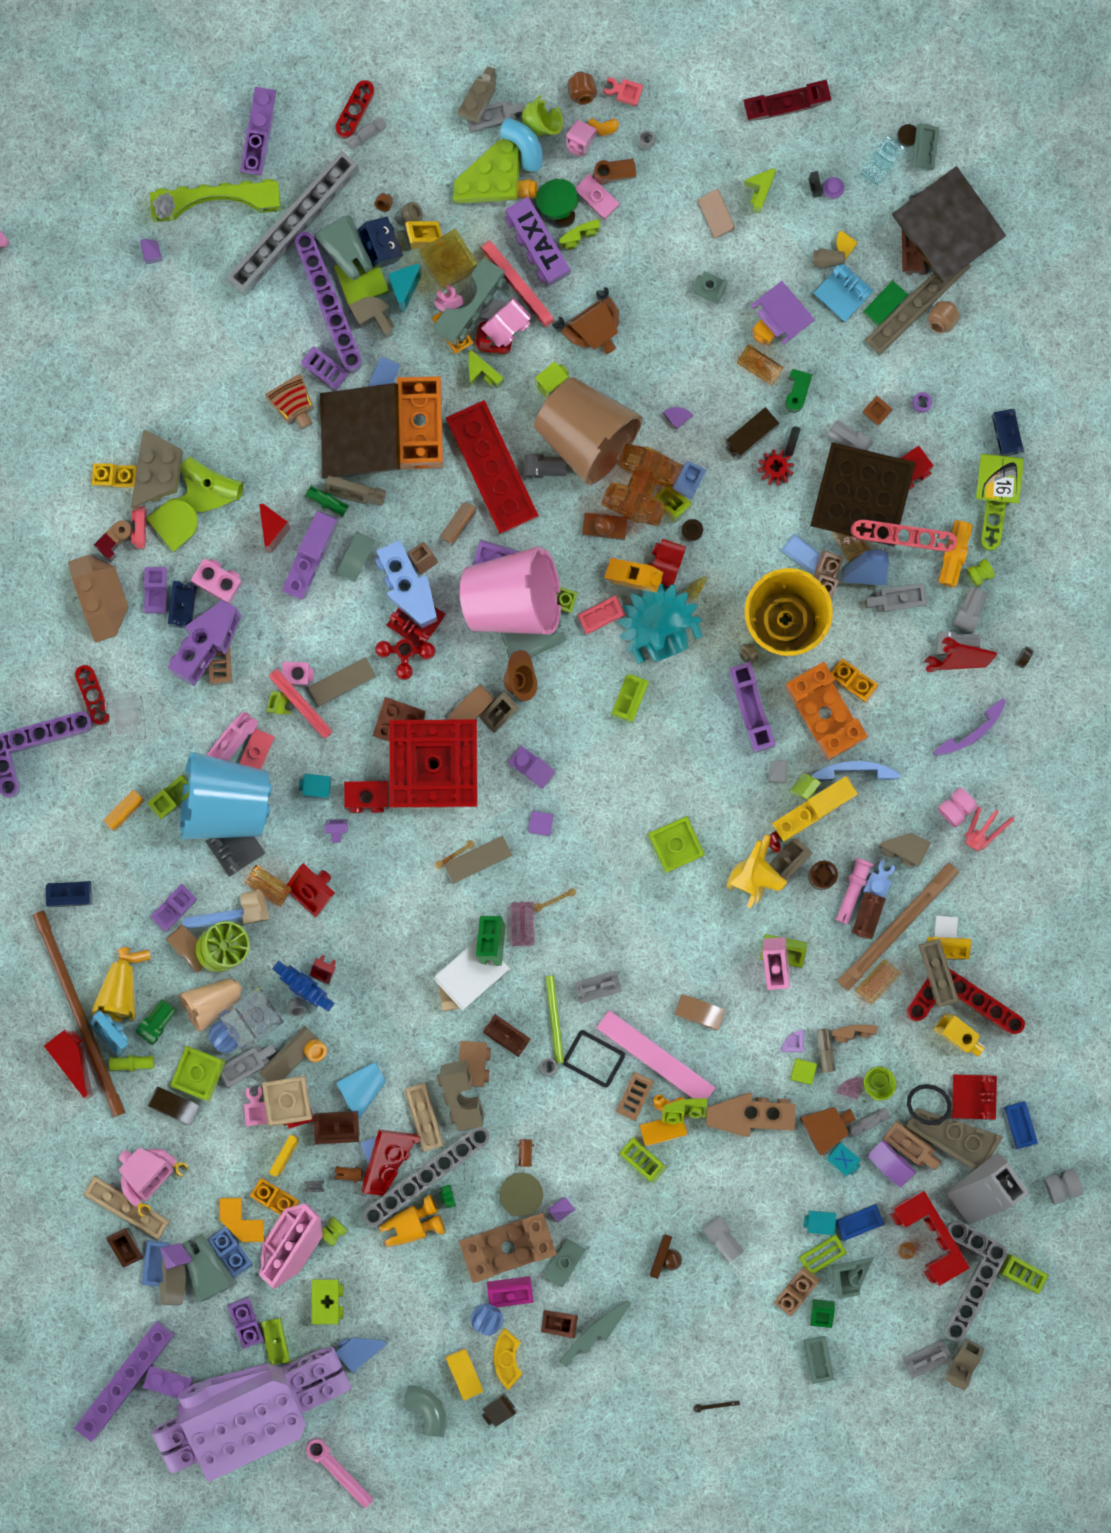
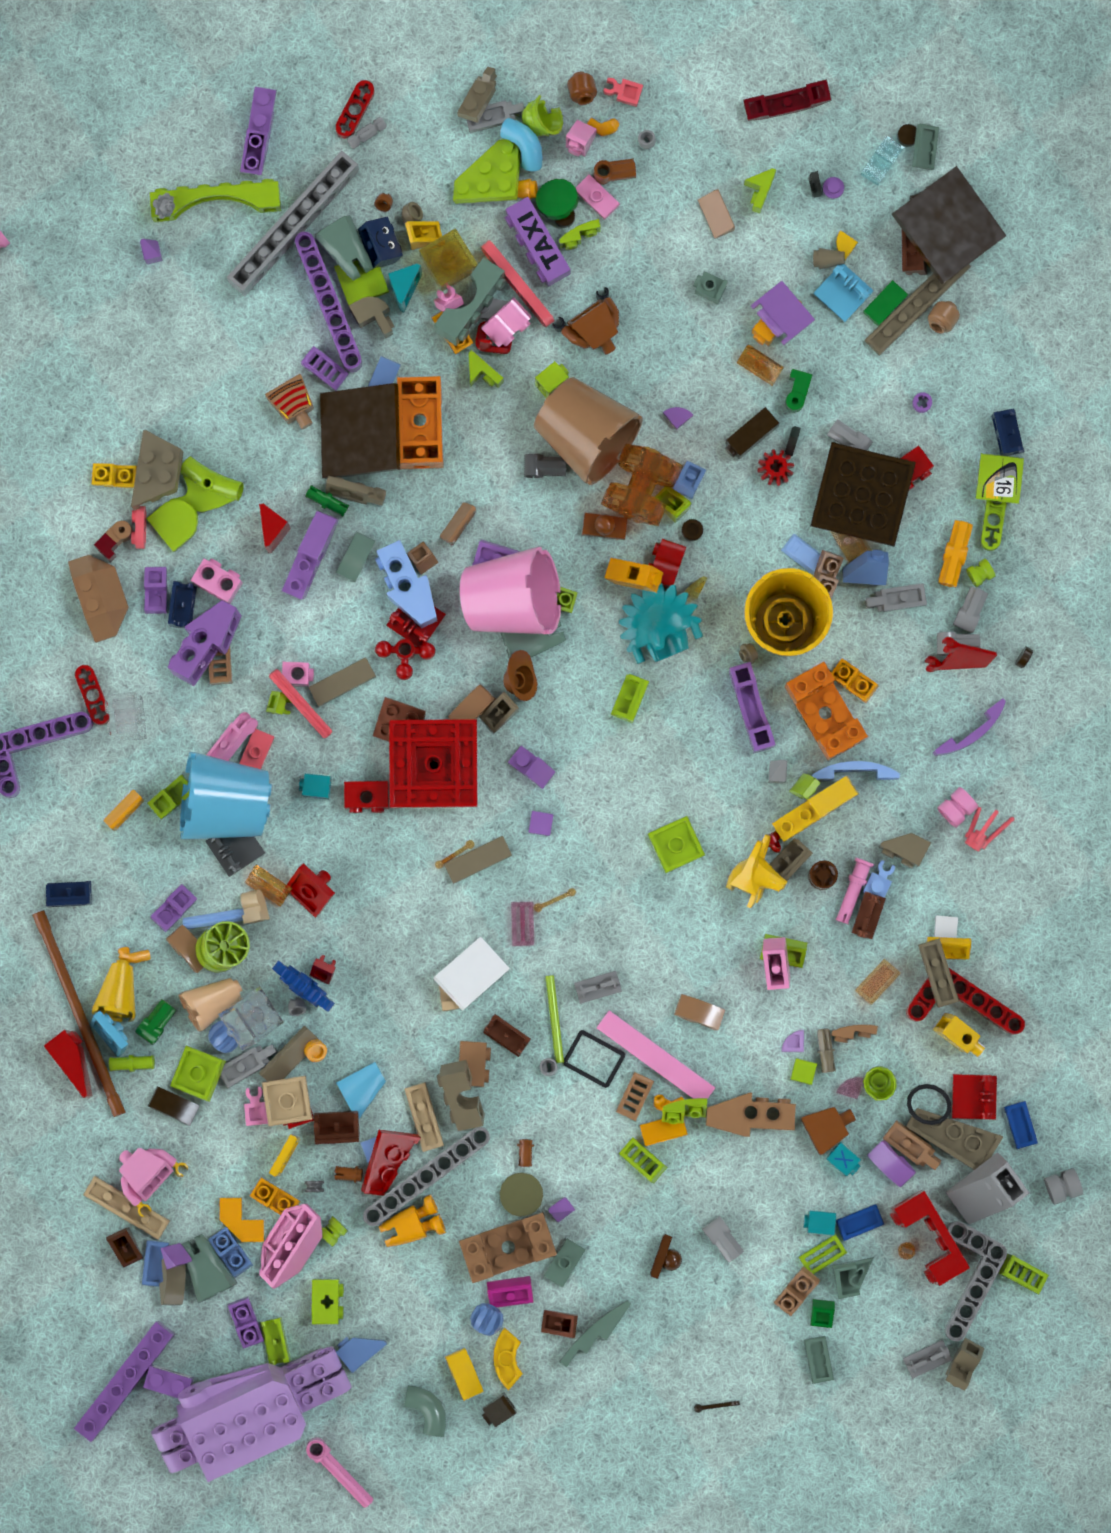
(336, 827): medium lavender tile -> none
(447, 1196): green plate -> none
(490, 939): green hinge -> none
(492, 467): red plate -> none
(601, 614): coral plate -> none
(869, 1122): light grey axle -> none
(877, 411): dark orange tile -> none
(899, 925): medium nougat piece -> none
(914, 534): coral beam -> none

